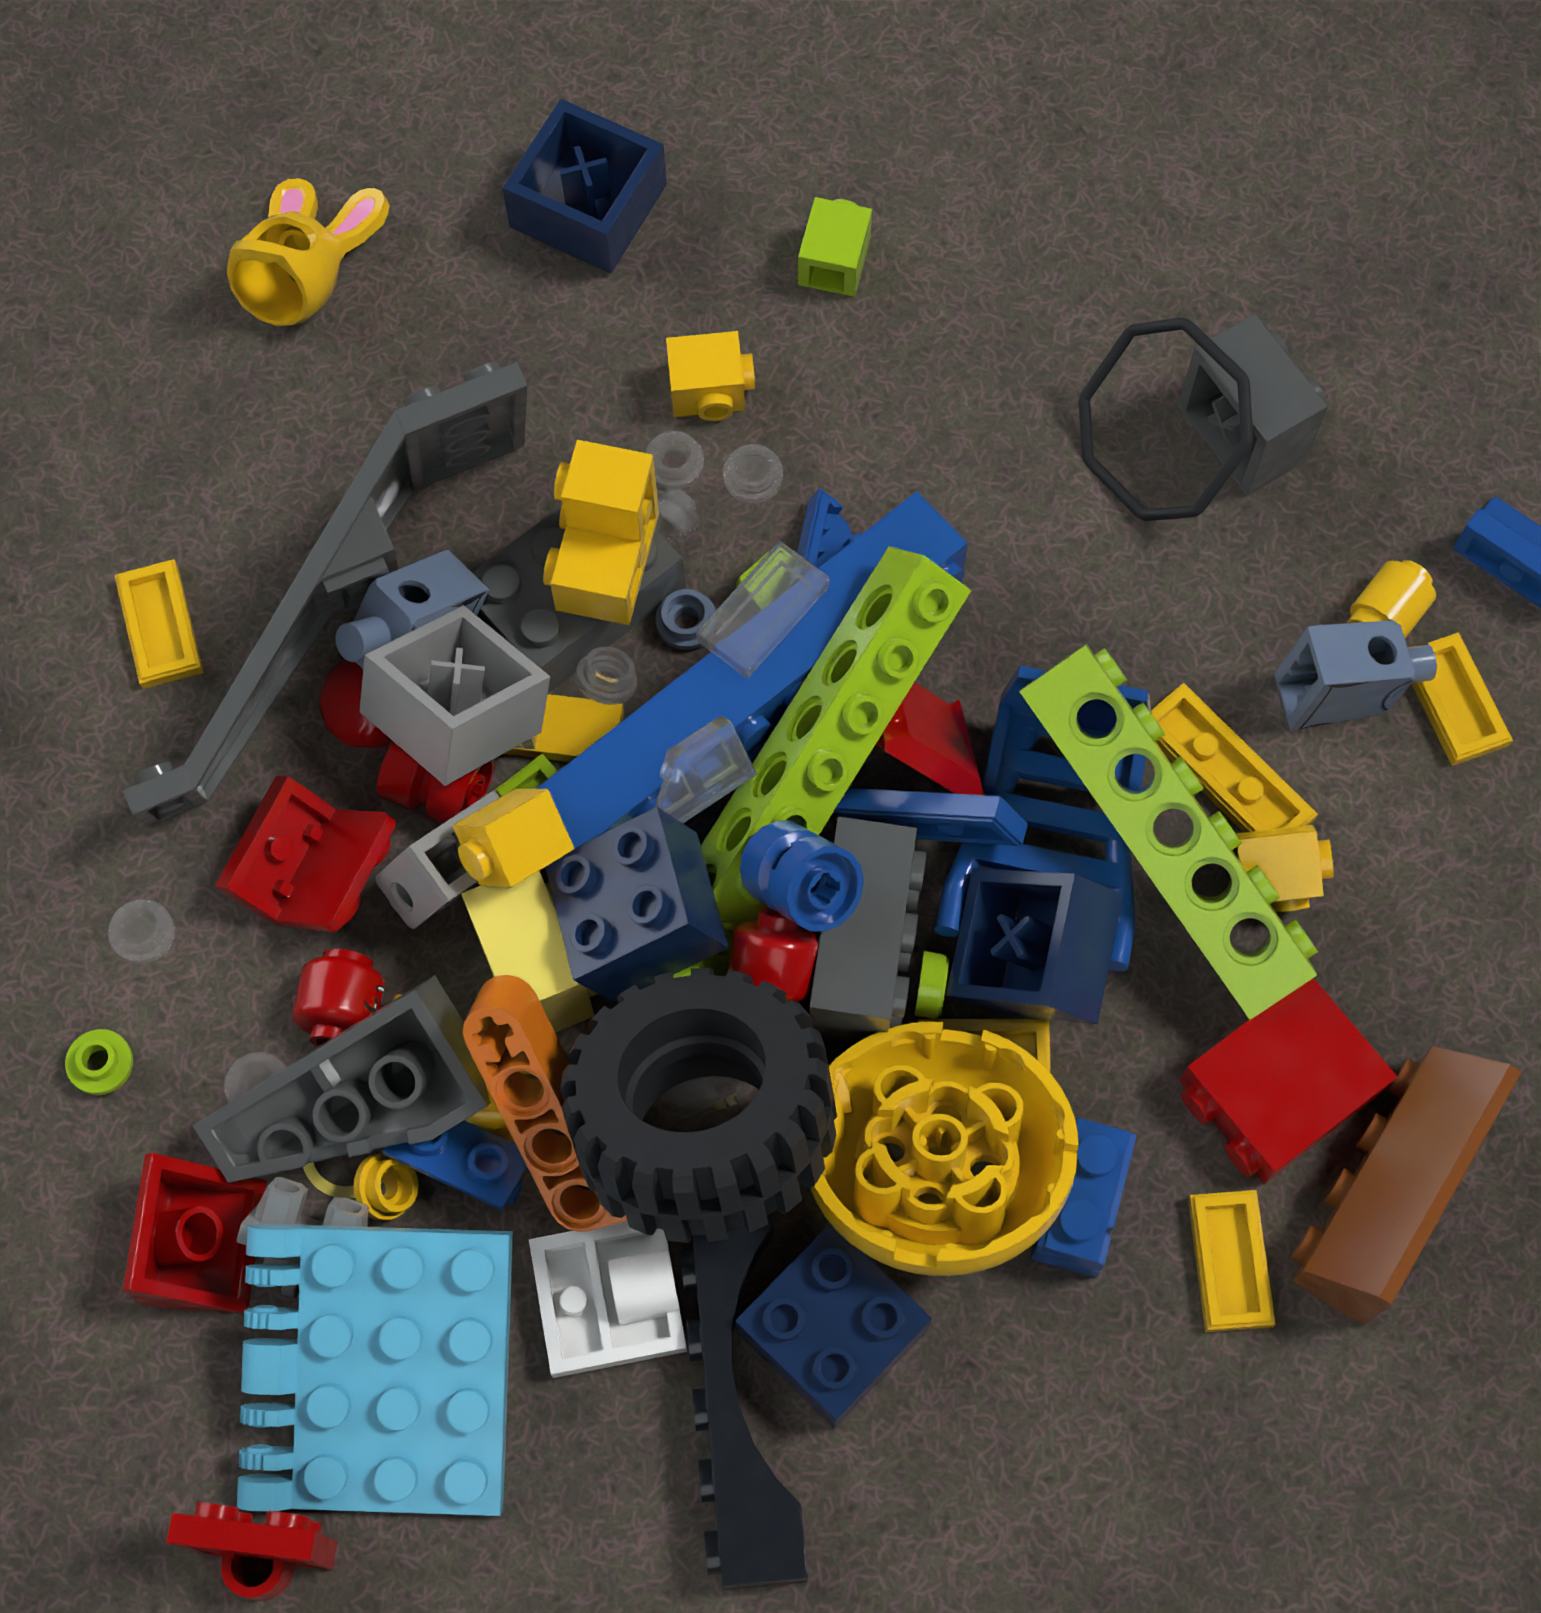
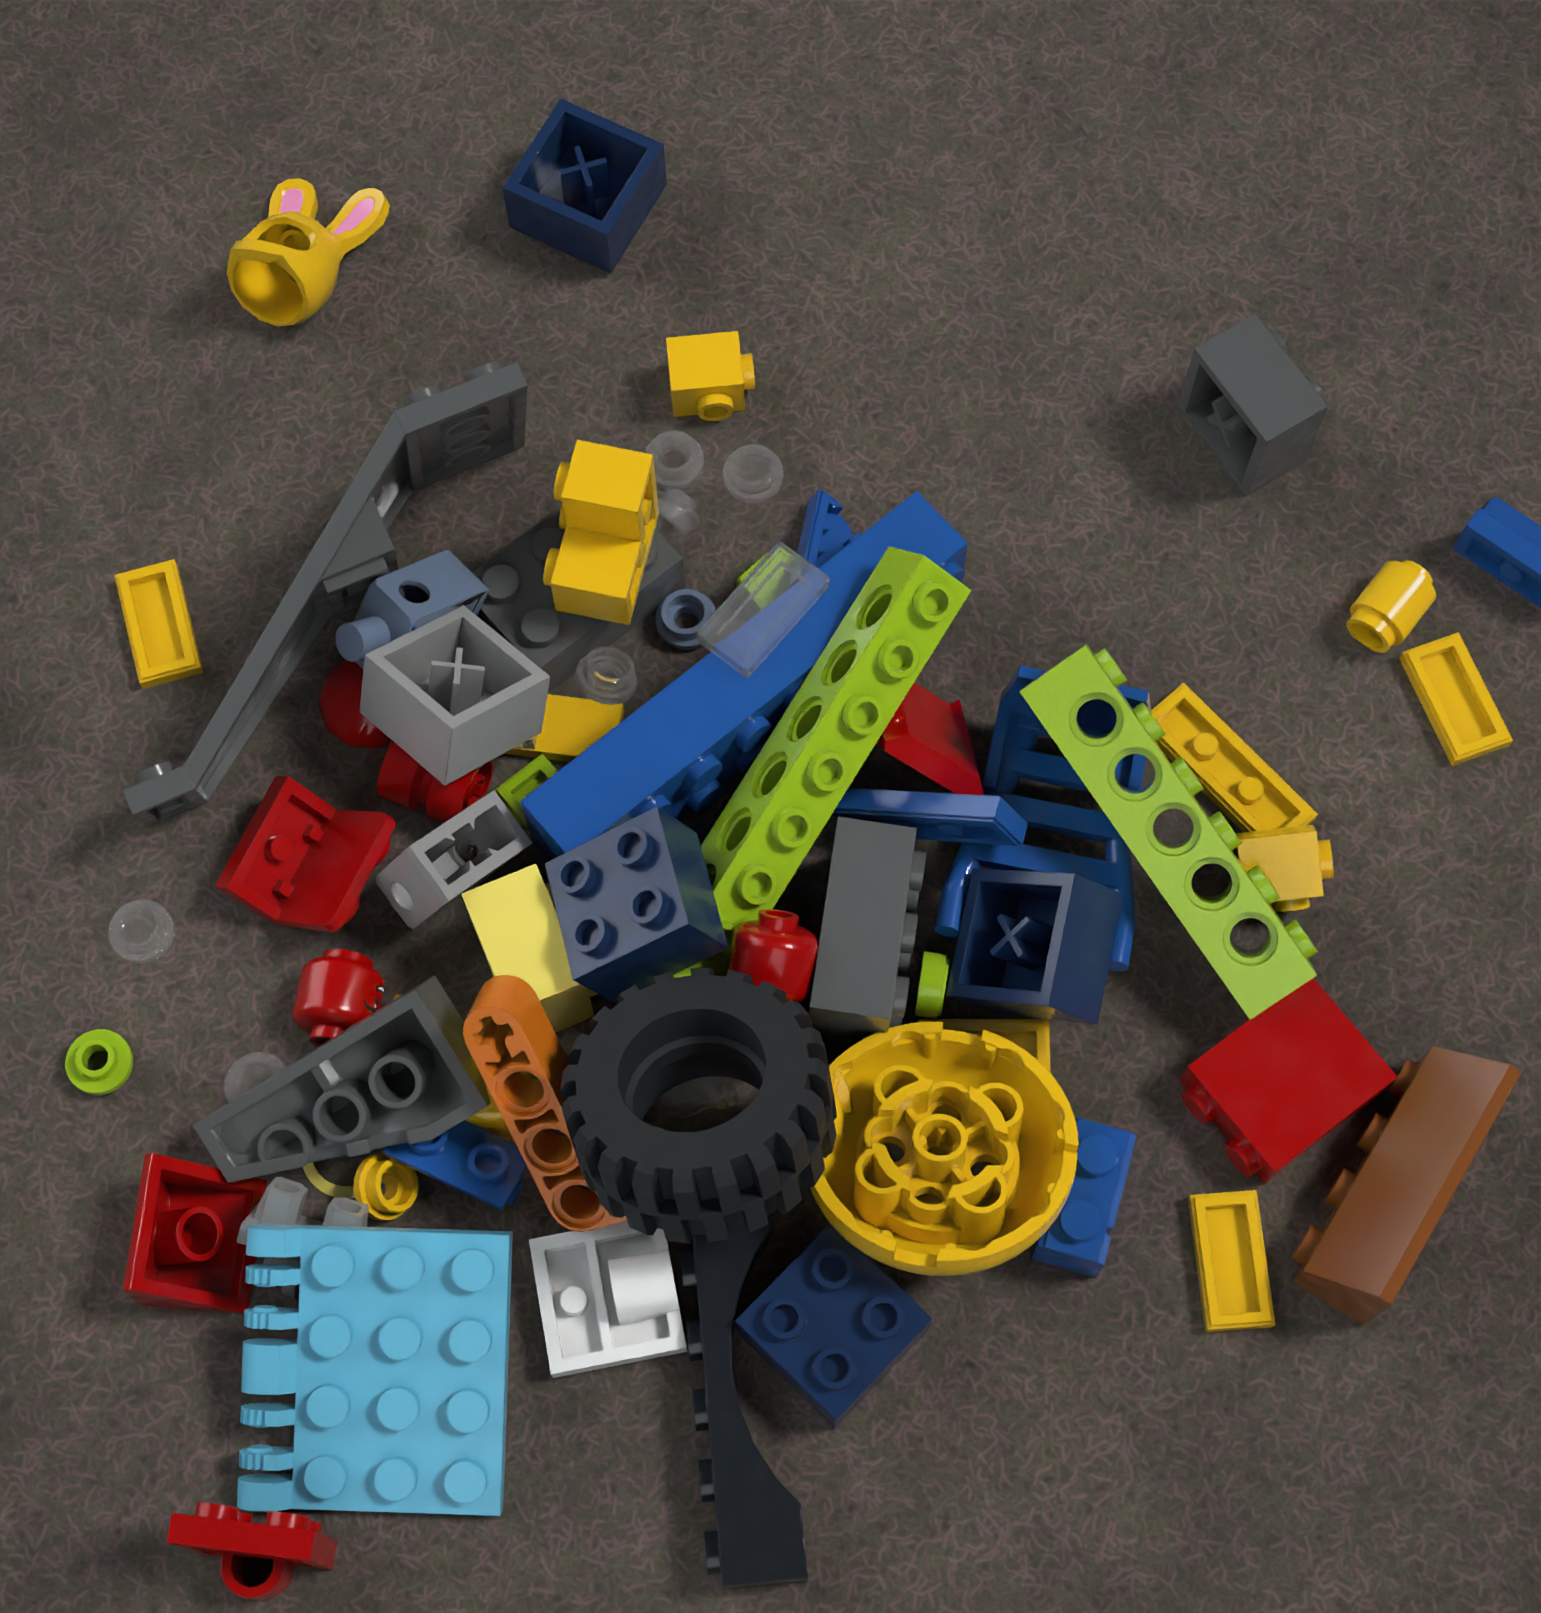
(512, 838): yellow brick -> none
(703, 770): clear tile -> none
(801, 875): blue wheel -> none
(834, 246): lime brick -> none
(1229, 466): black piece -> none
(1349, 672): sand blue torso -> none

